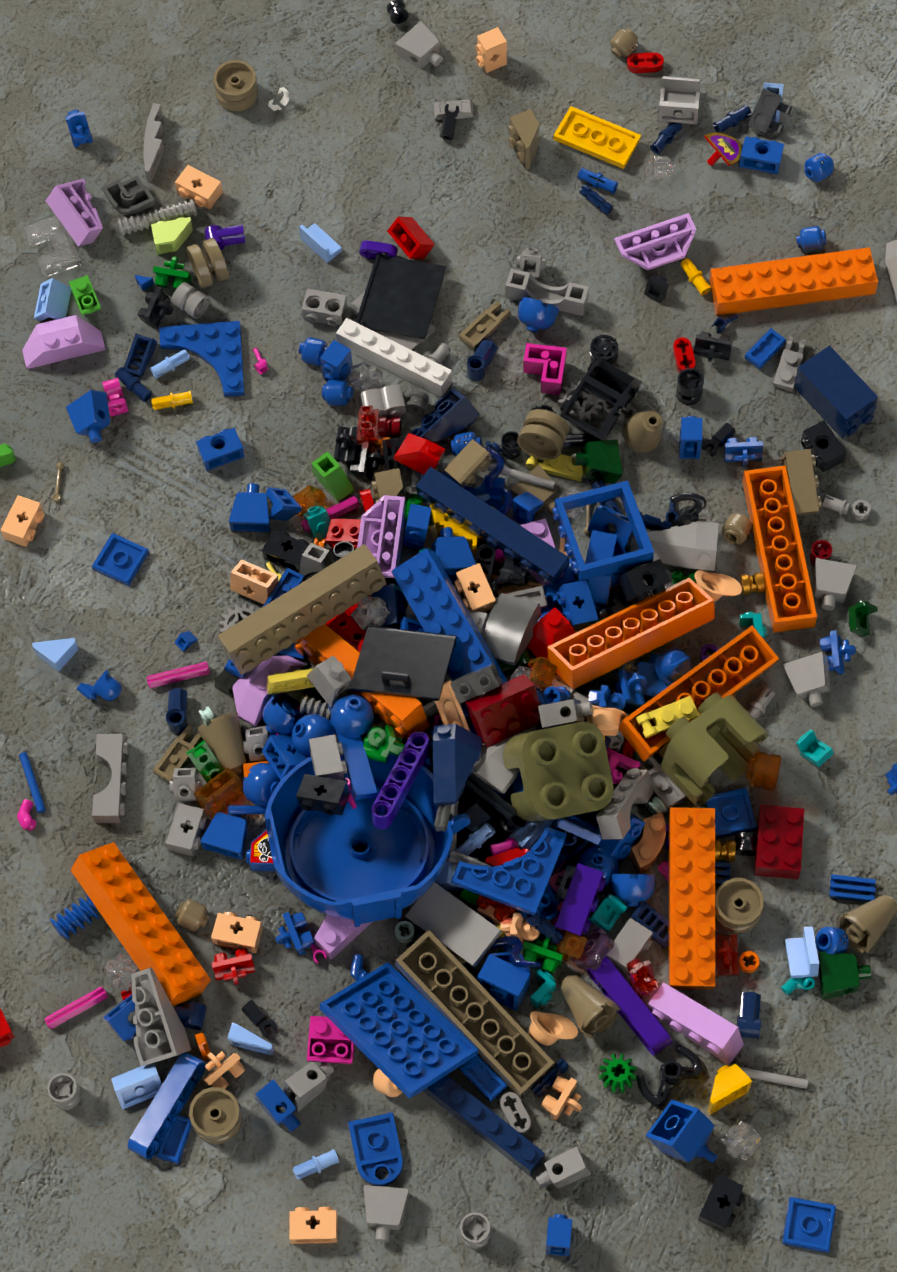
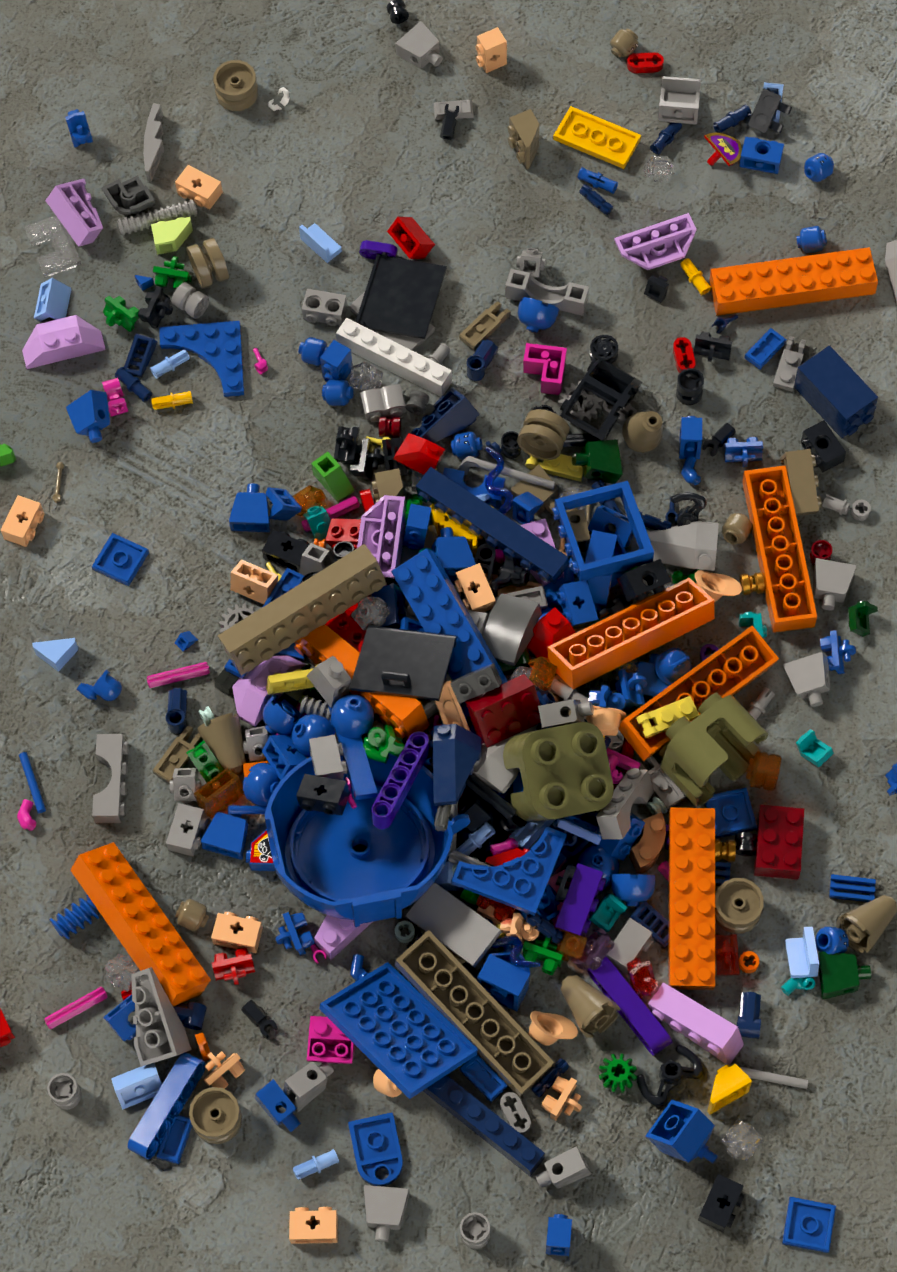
(84, 295): bright green slope -> none
(118, 314): none -> green hips
(213, 457): blue brick -> none
(225, 236): dark purple piece -> none
(247, 1040): light blue slope -> none
(368, 424): clear red hips -> none
(468, 464): dark tan slope -> none
(543, 994): teal bracket -> none
(550, 694): blue bush -> none
(580, 529): none -> dark tan torso
(689, 473): none -> blue arm

